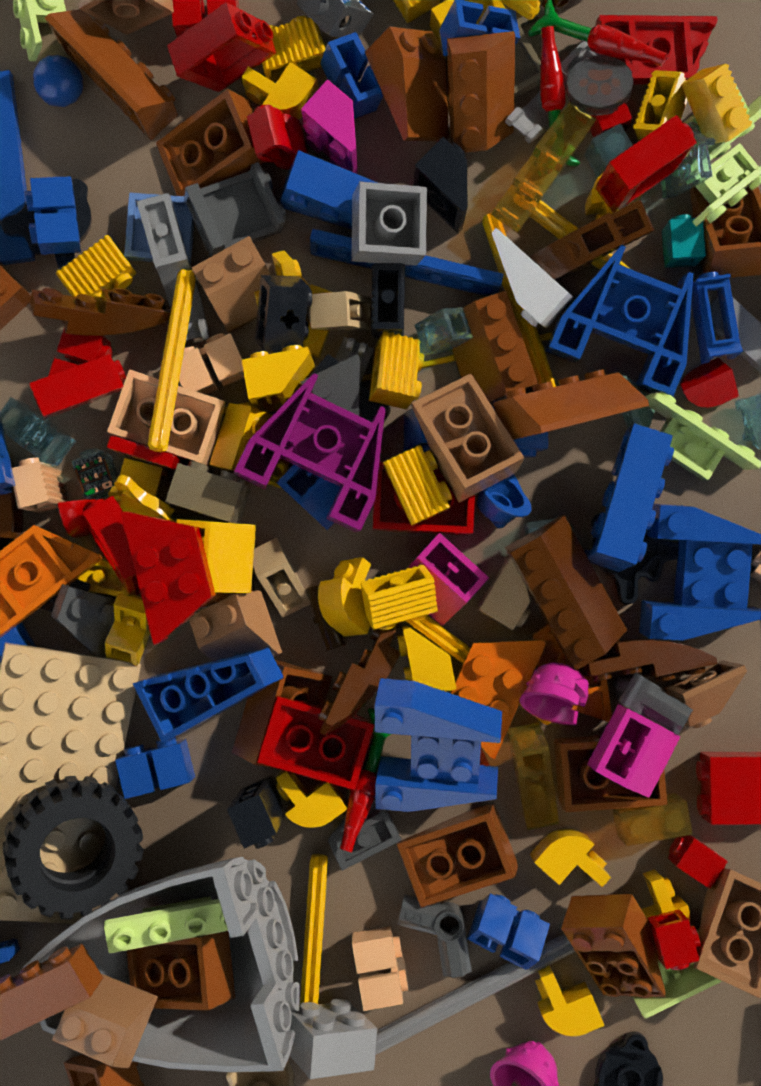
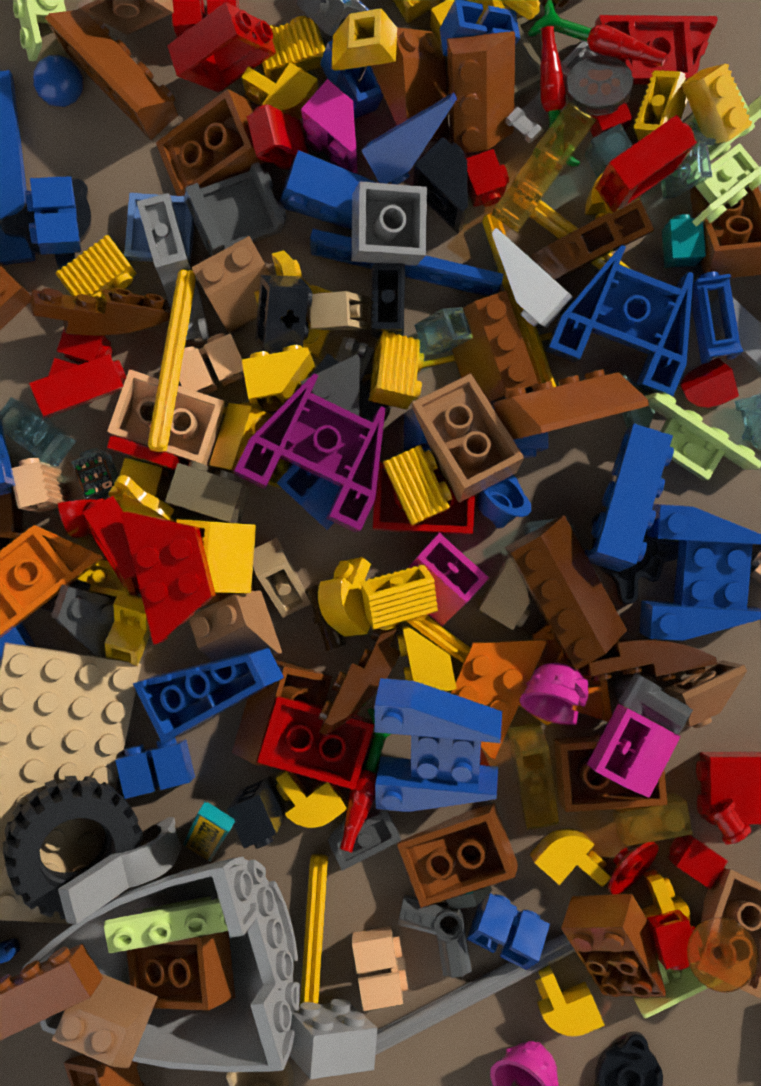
(119, 872): none -> light grey piece
(208, 831): none -> tile
(364, 40): none -> yellow slope
(399, 148): none -> blue slope
(469, 899): none -> pearl dark grey tile
(486, 179): none -> red brick
(631, 866): none -> red dish
(728, 821): none -> red bush
(738, 956): none -> clear orange dish

